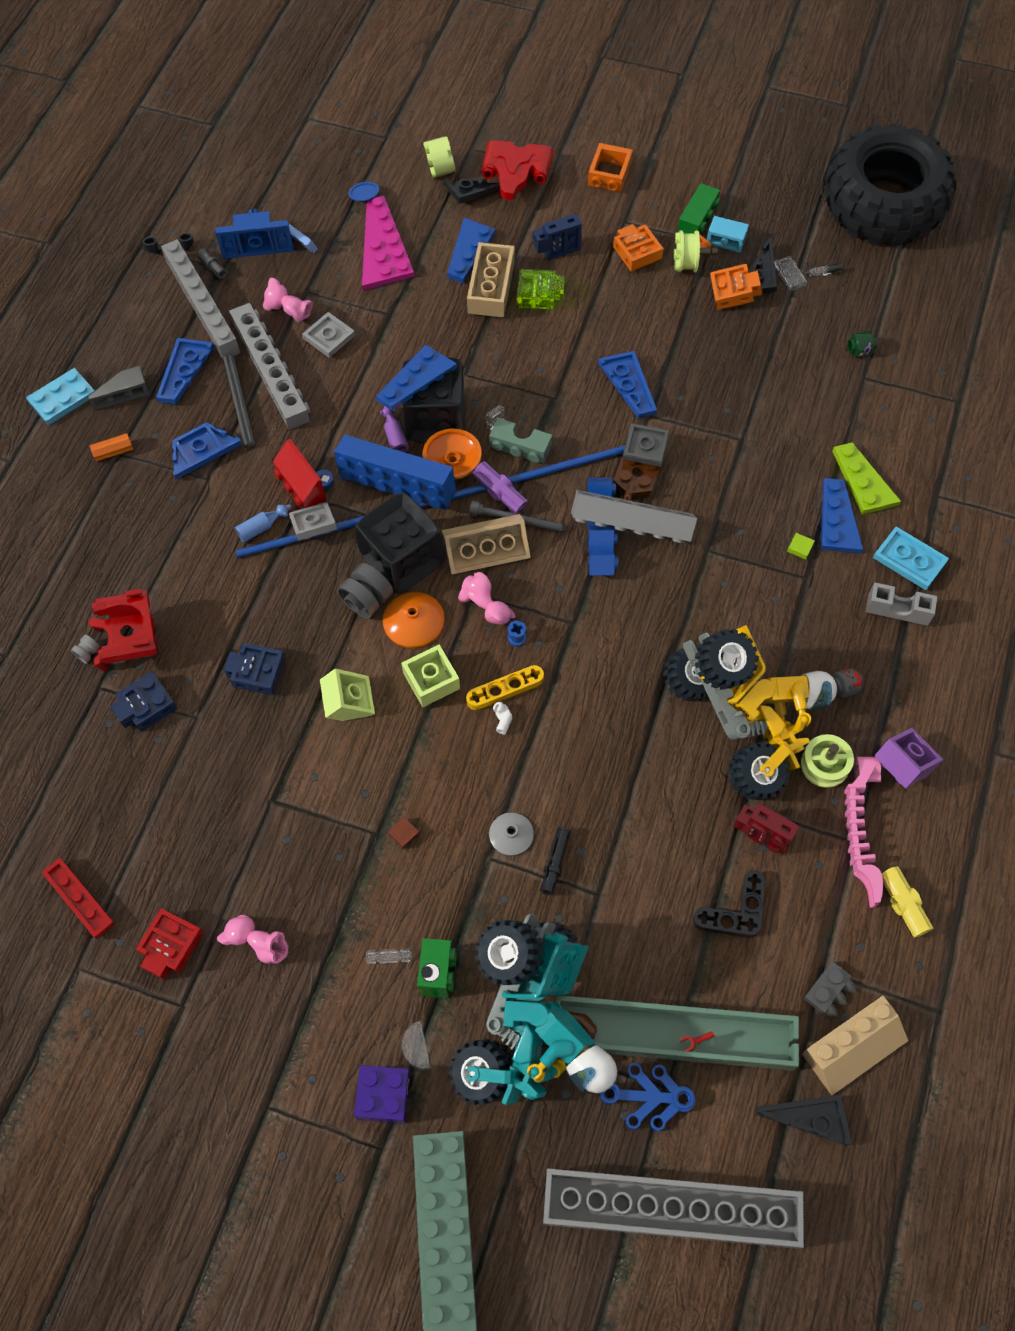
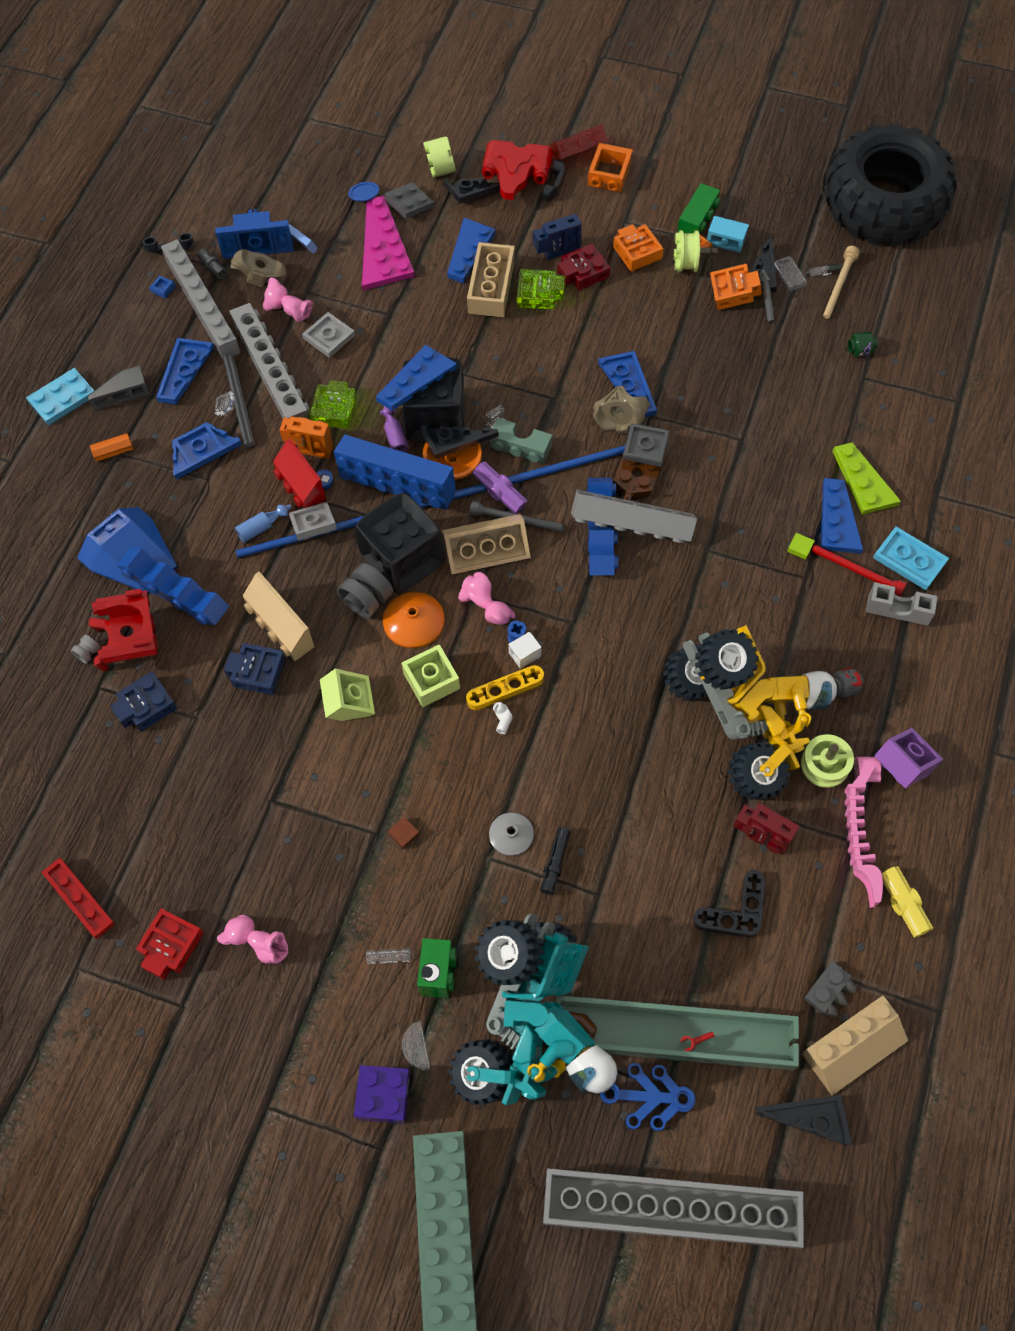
(115, 536): none -> blue wedge
(162, 286): none -> blue tile
(166, 583): none -> blue brick
(224, 403): none -> clear tile
(258, 267): none -> dark tan piece
(277, 618): none -> tan slope
(308, 436): none -> orange piece
(334, 404): none -> clear neon green piece
(409, 200): none -> dark grey plate
(453, 439): none -> black wing
(525, 650): none -> white panel
(551, 191): none -> black bar
(578, 142): none -> clear red brick
(583, 267): none -> dark red piece
(629, 410): none -> dark tan piece
(765, 282): none -> dark grey piece
(850, 255): none -> tan piece
(899, 585): none -> red piece

